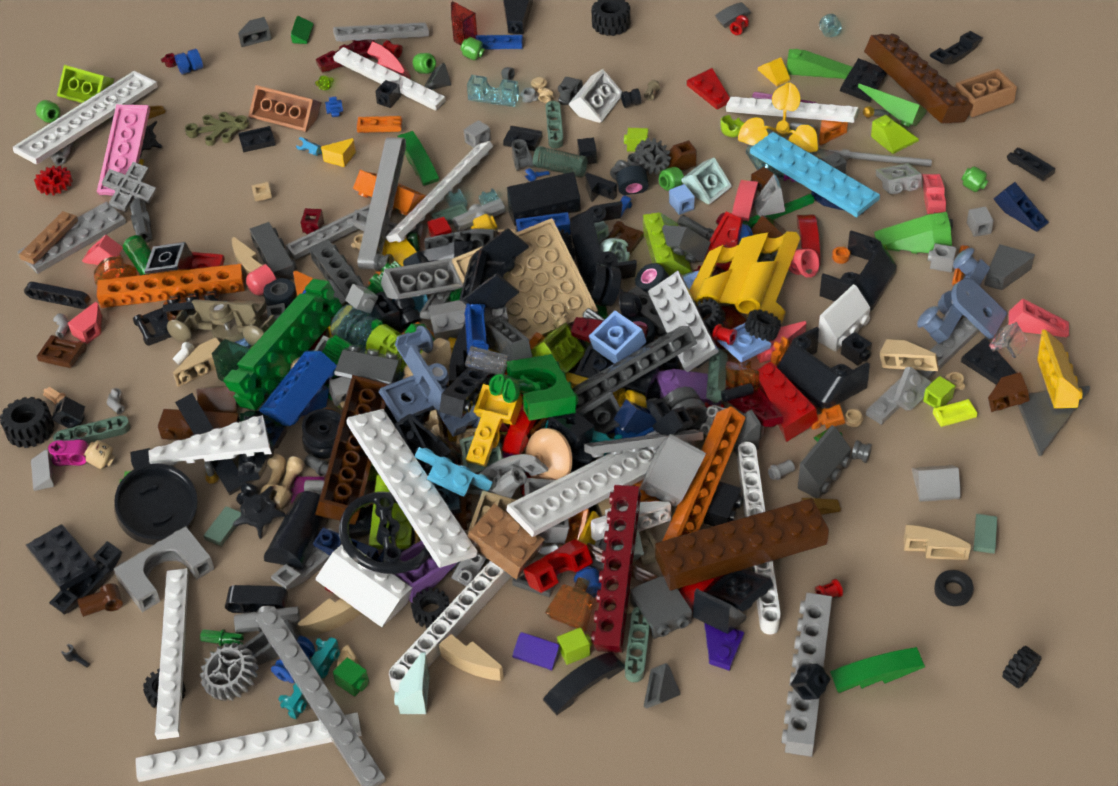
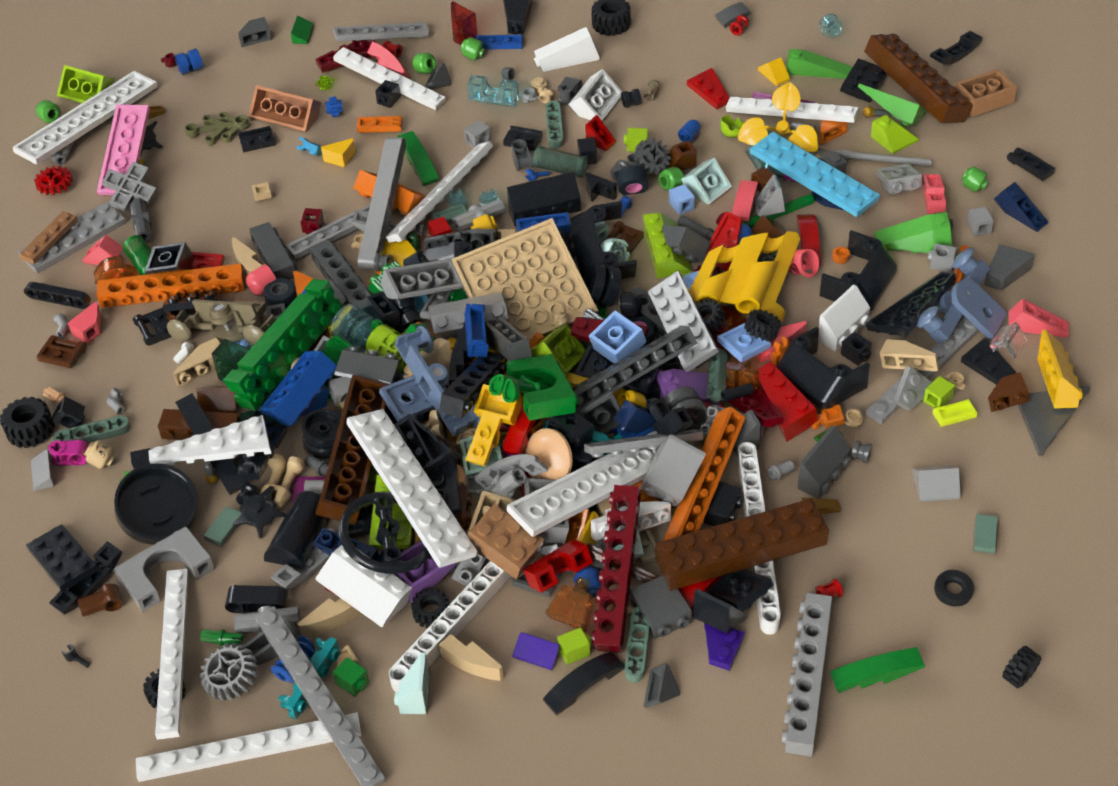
(361, 298): light grey brick -> none
(450, 475): medium azure bracket -> none
(486, 270): black windscreen -> none
(486, 360): clear panel -> none
(567, 51): none -> white slope
(602, 136): none -> red slope
(650, 276): black wheel -> none
(689, 130): none -> blue brick
(724, 334): red bush -> none
(810, 681): black brick -> none
(904, 314): none -> black wing
(935, 543): tan slope -> none

